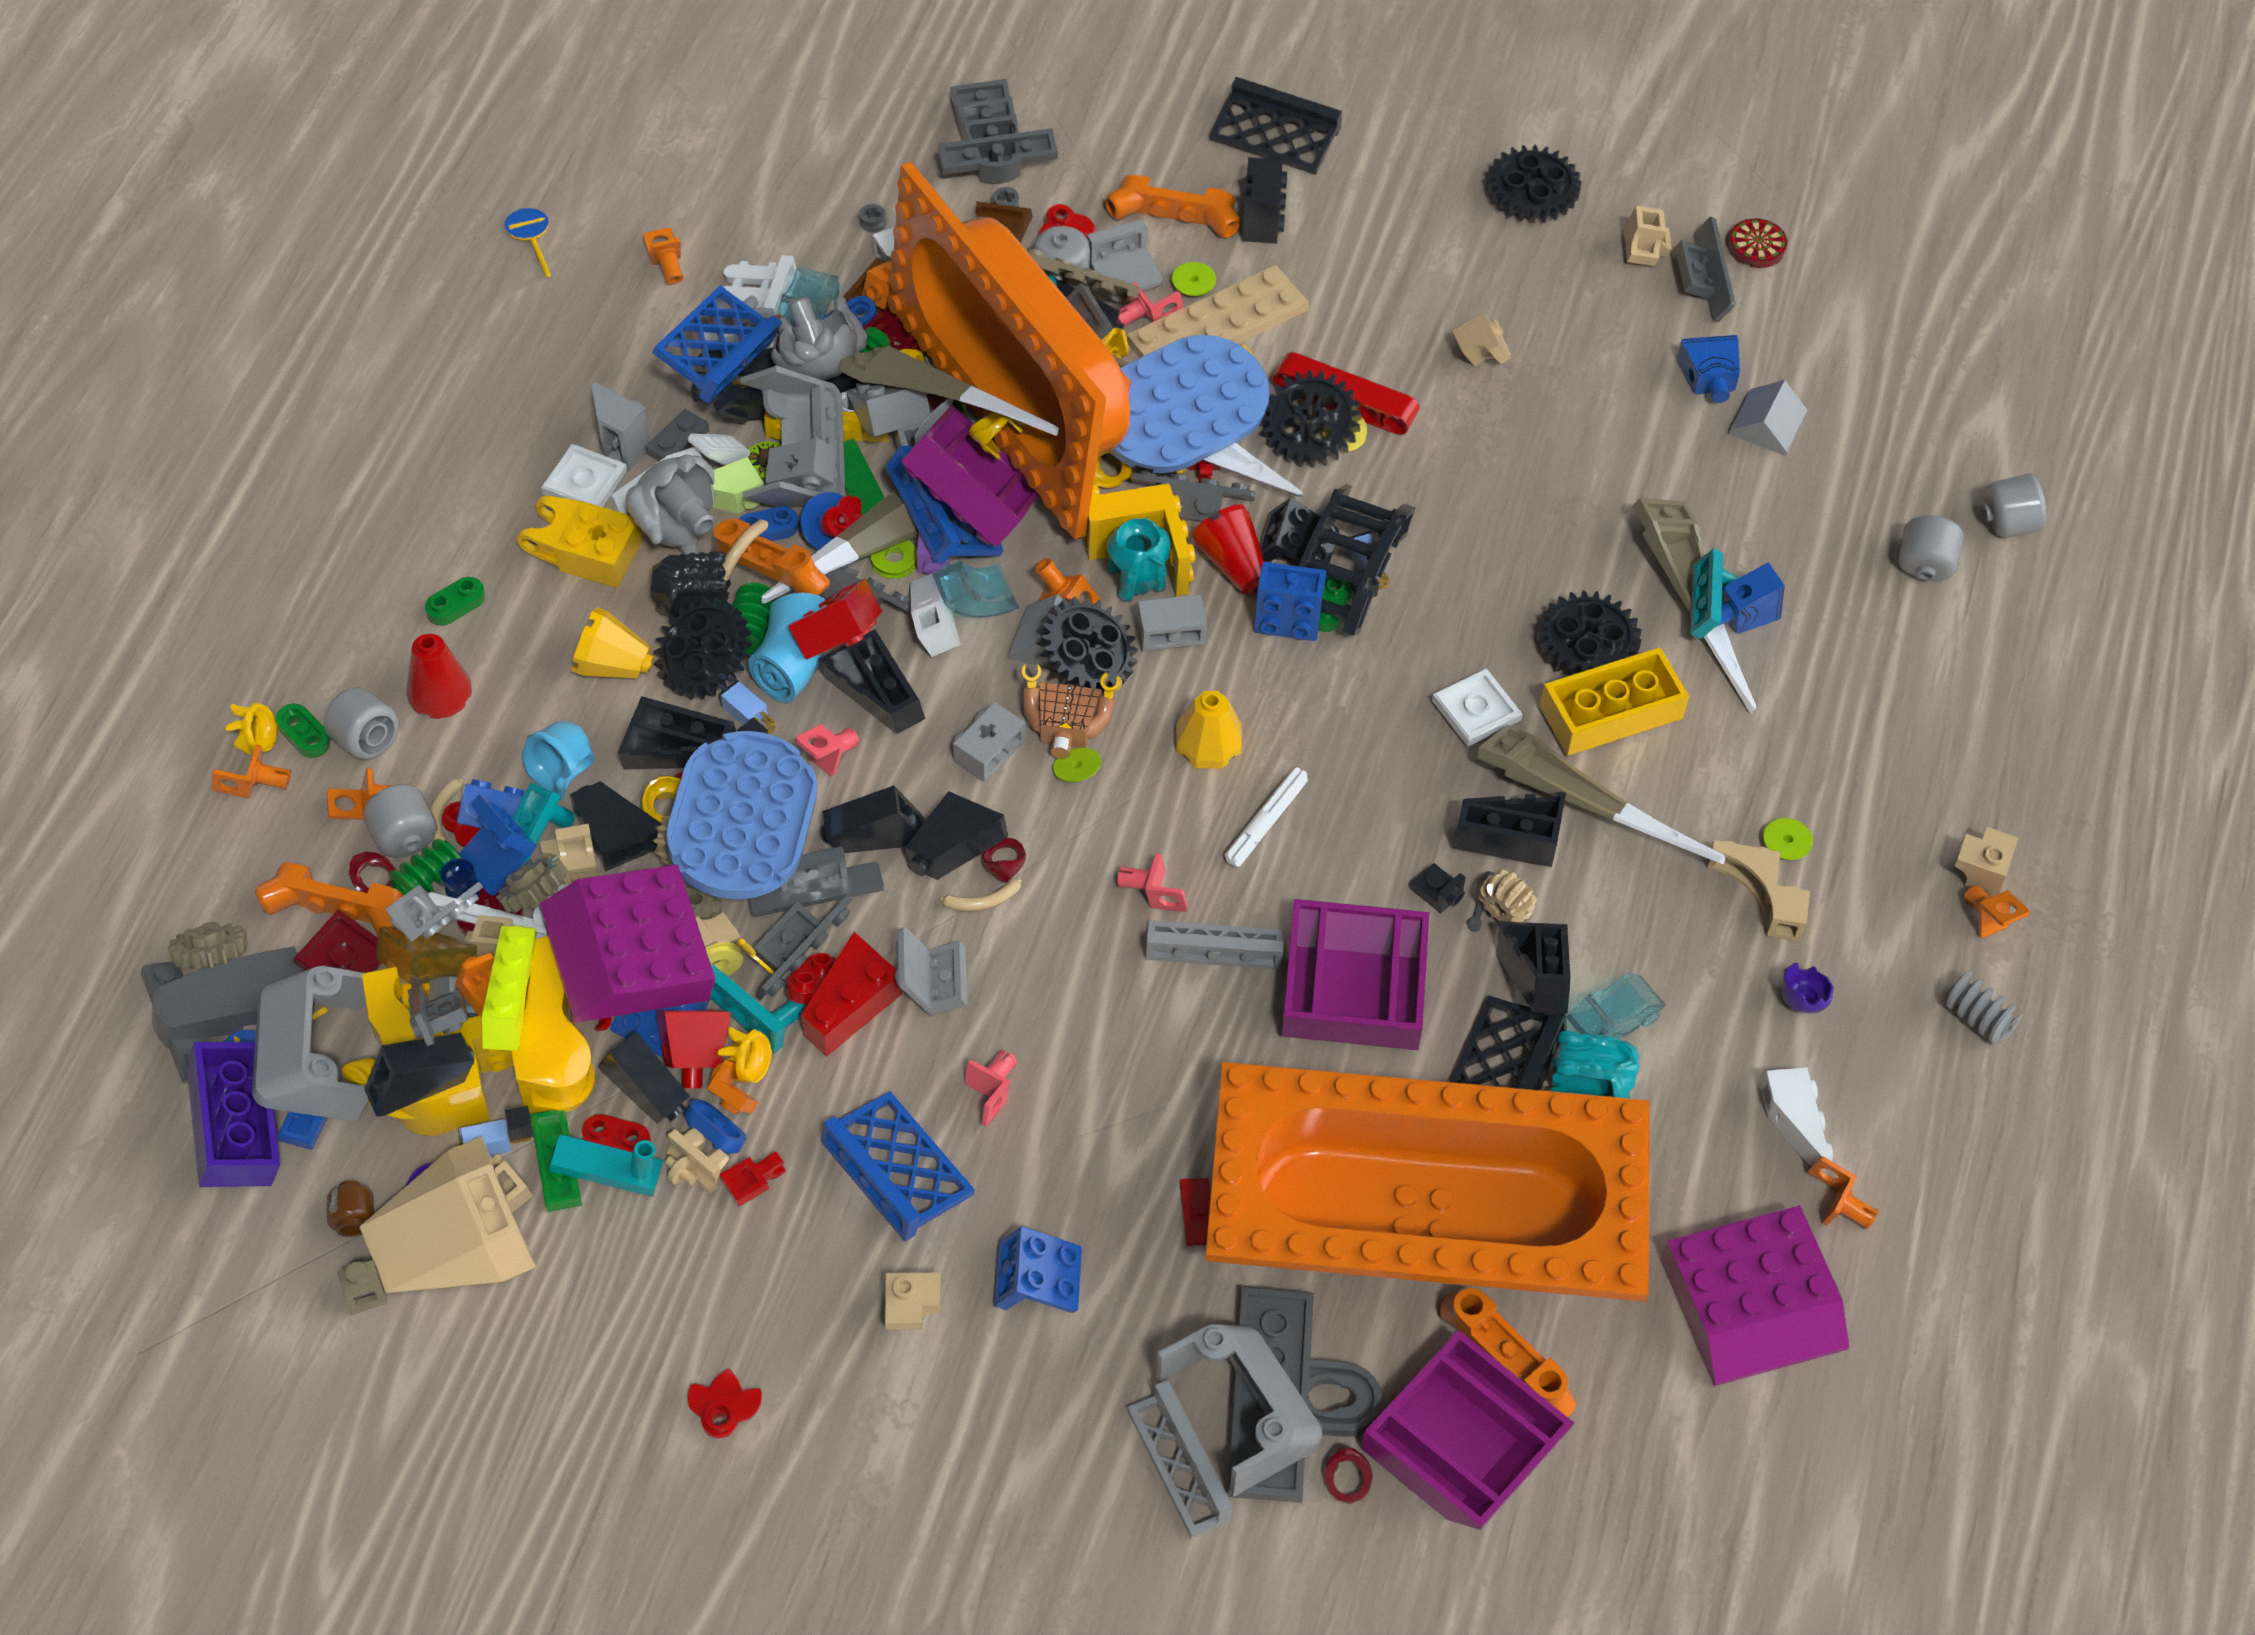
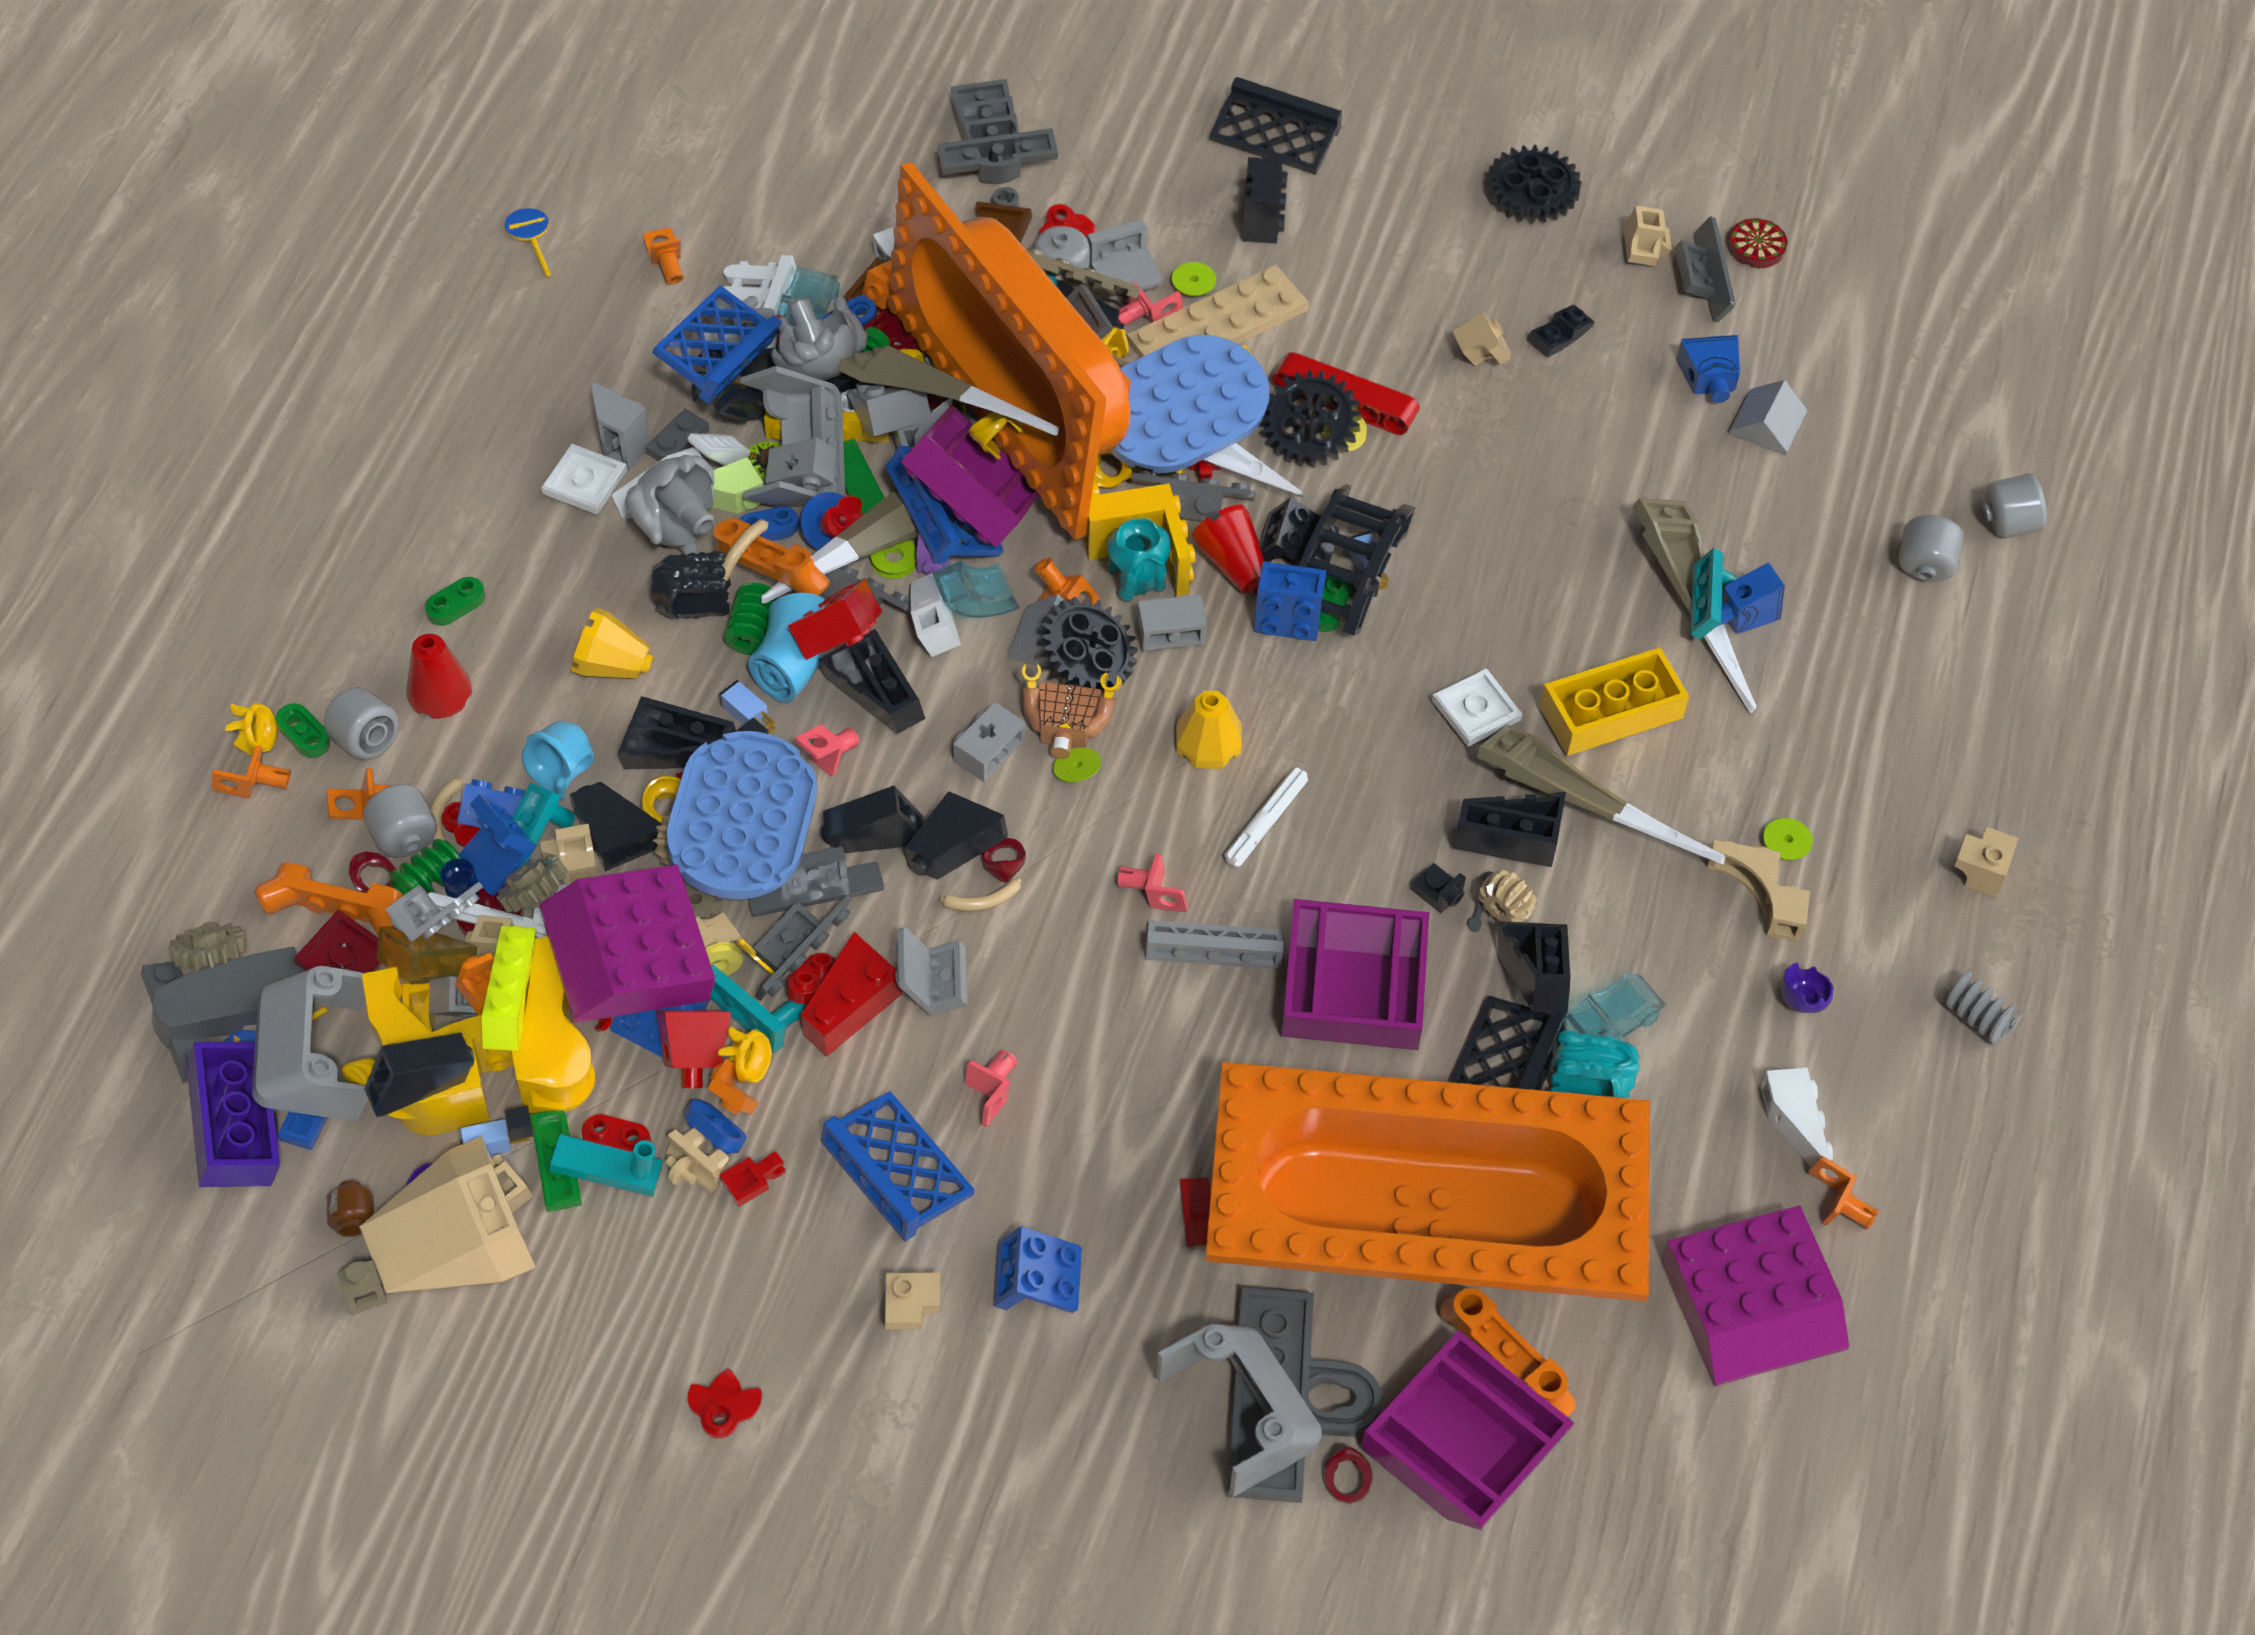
(437, 1015): dark grey bracket -> none
(583, 539): yellow brick -> none
(645, 1079): black slope -> none
(702, 648): black gear -> none
(872, 225): dark grey bush -> none
(1193, 1454): light grey fence -> none
(1210, 209): orange plate -> none
(1562, 331): none -> black slope
(1587, 632): black gear -> none
(1994, 910): orange bracket -> none

